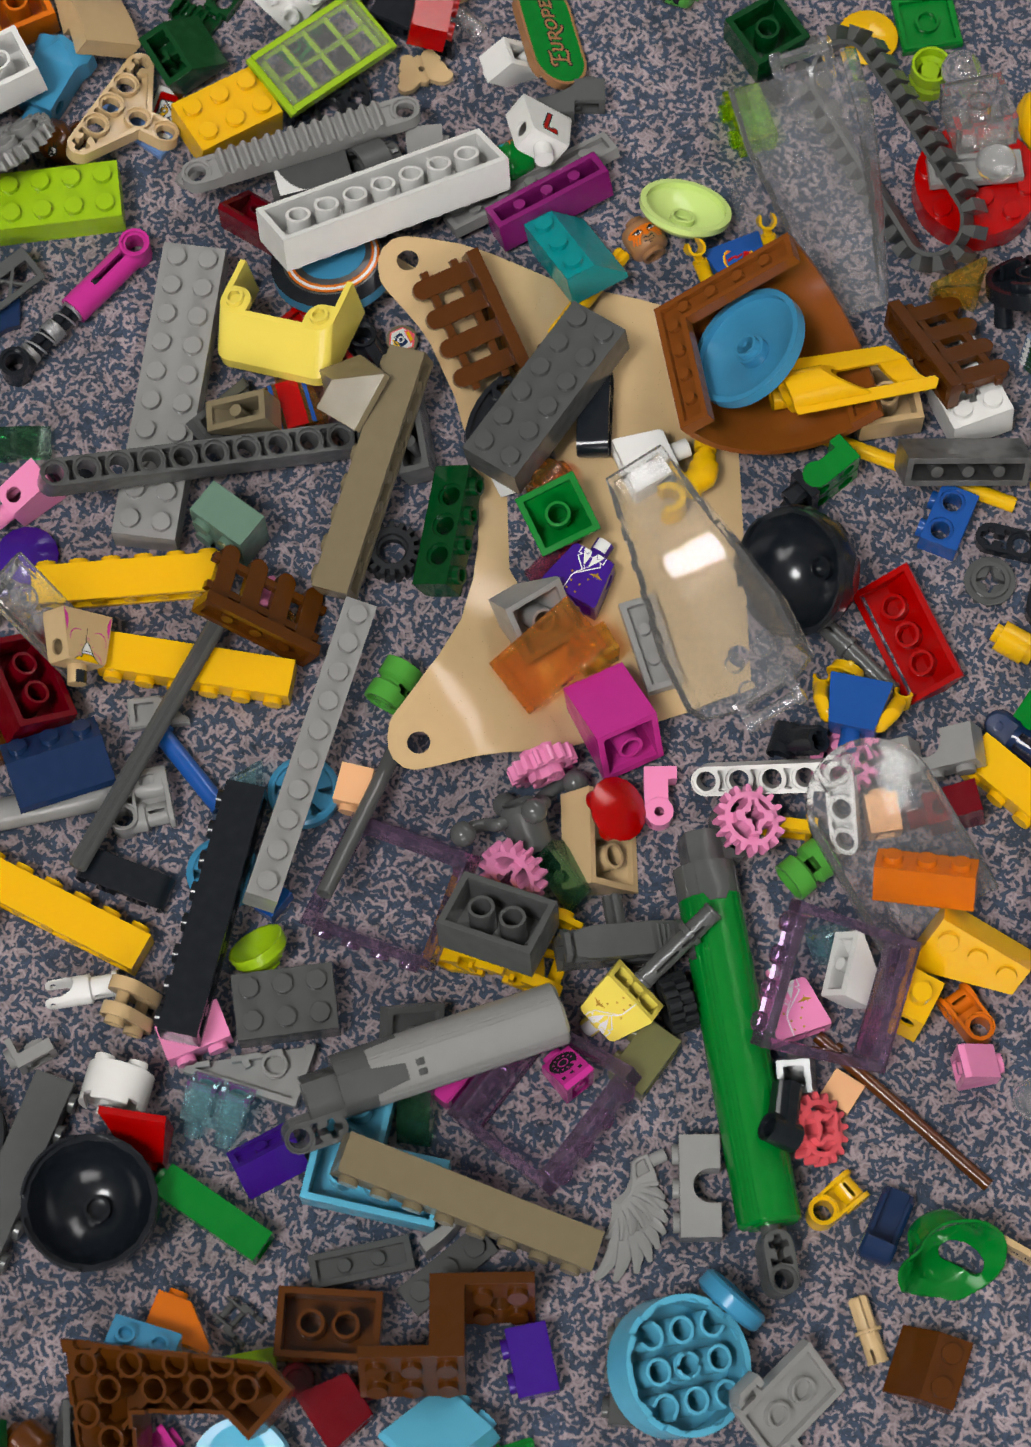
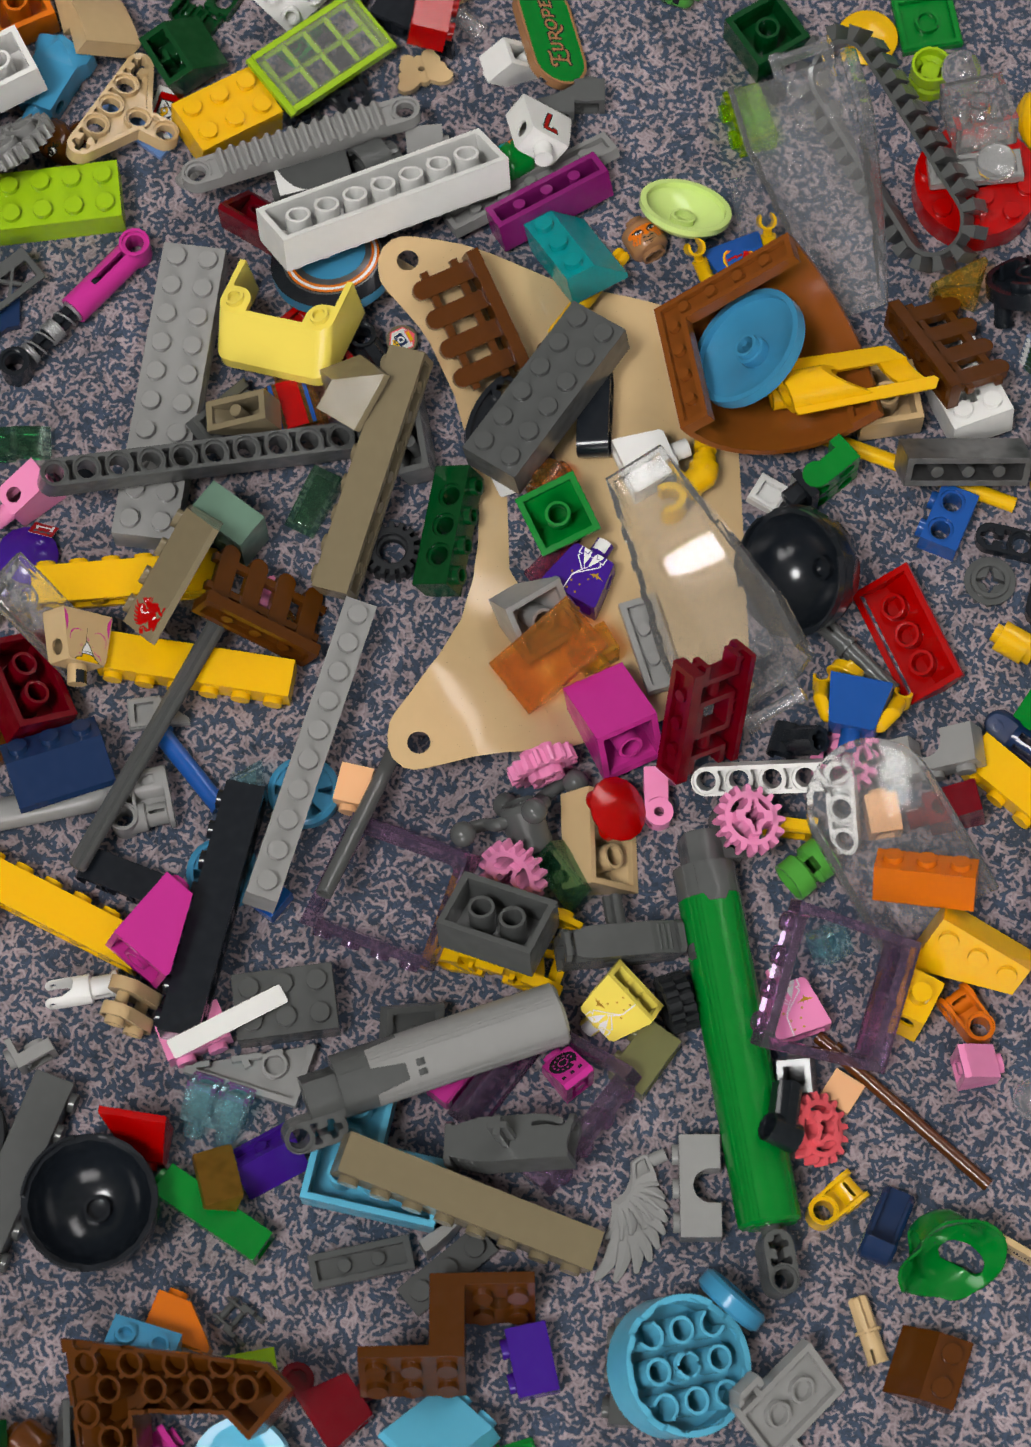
(42, 529): none -> red sticker
(116, 1084): white brick -> none
(153, 930): none -> dark pink slope
(172, 572): none -> dark tan slope
(218, 1178): none -> pearl gold slope
(227, 1021): none -> white sticker
(259, 949): lime piece -> none
(314, 501): none -> clear green slope
(326, 1324): reddish brown brick -> none
(393, 685): bright green wheel -> none
(416, 1119): clear green slope -> none
(512, 1143): none -> dark grey piece
(678, 945): dark grey pin -> none
(691, 688): none -> dark red fence
(766, 493): none -> white tile
(849, 971): white slope -> none

